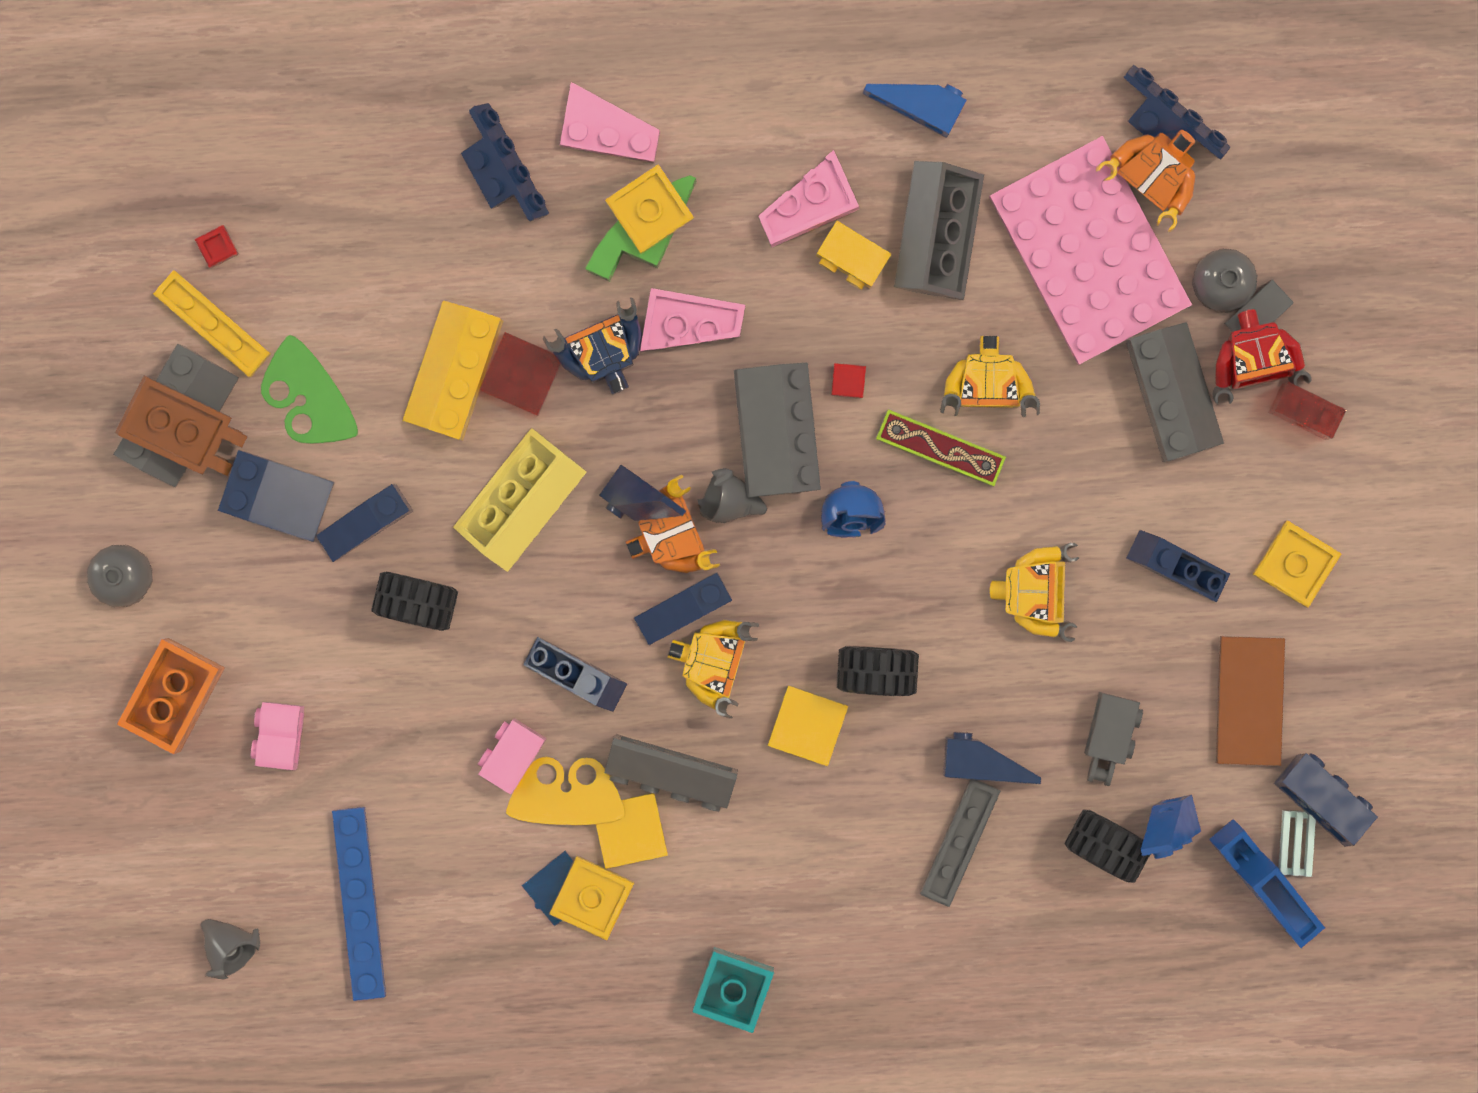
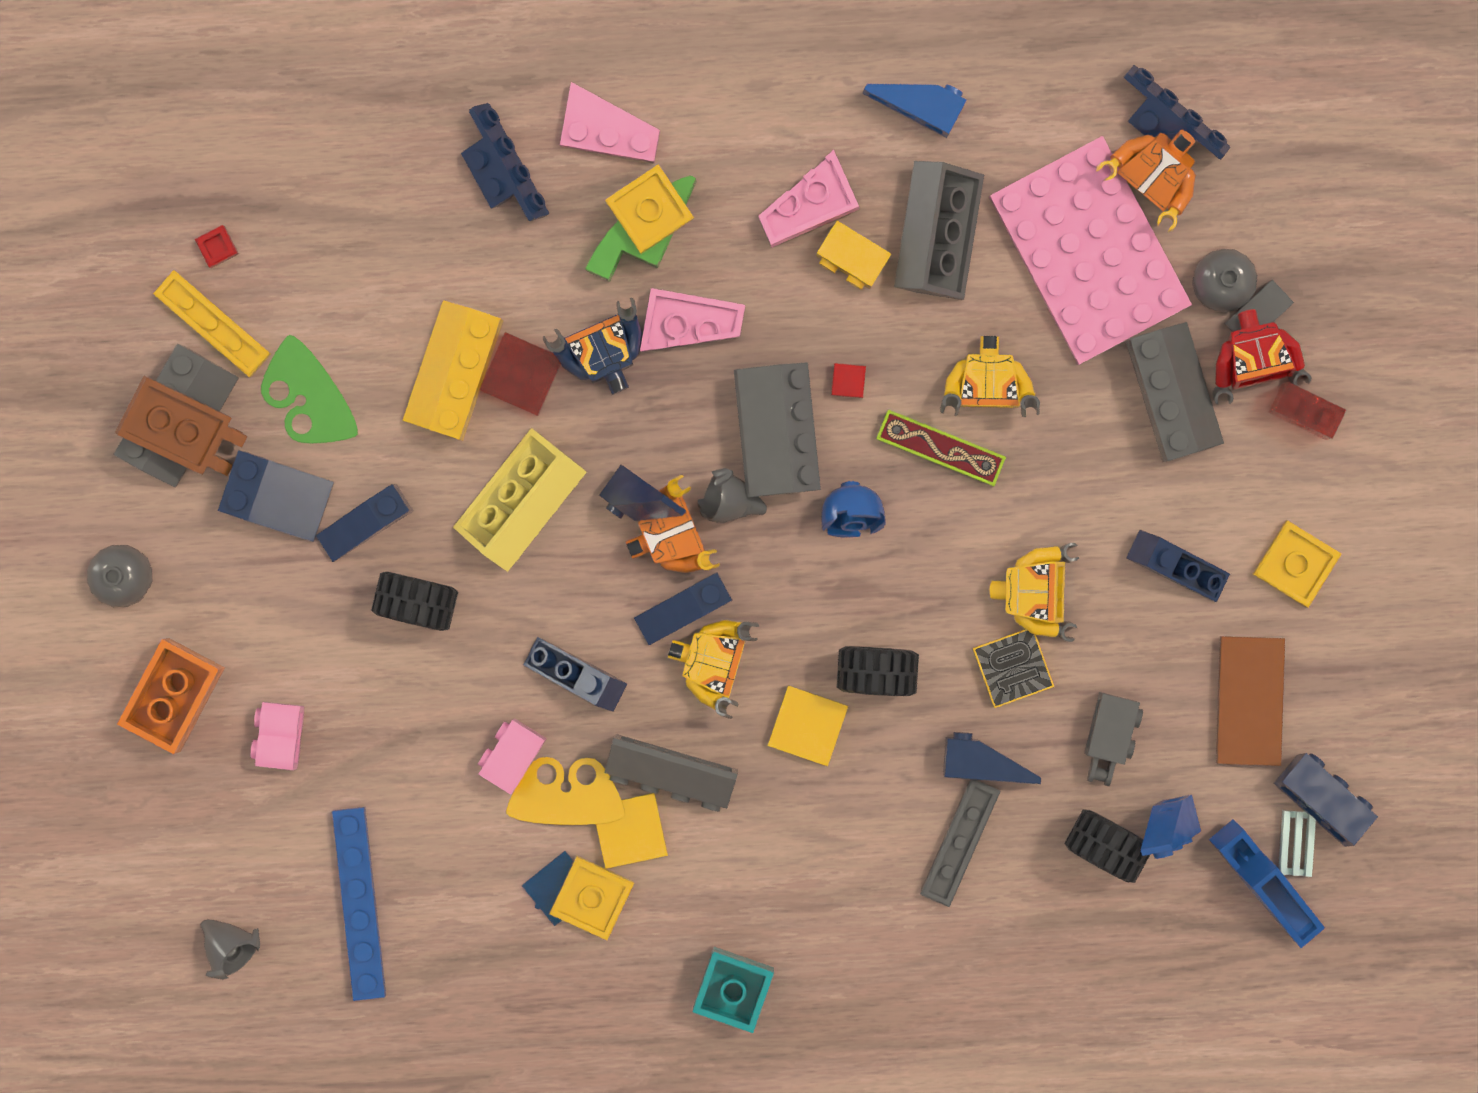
(1013, 667): none -> tile

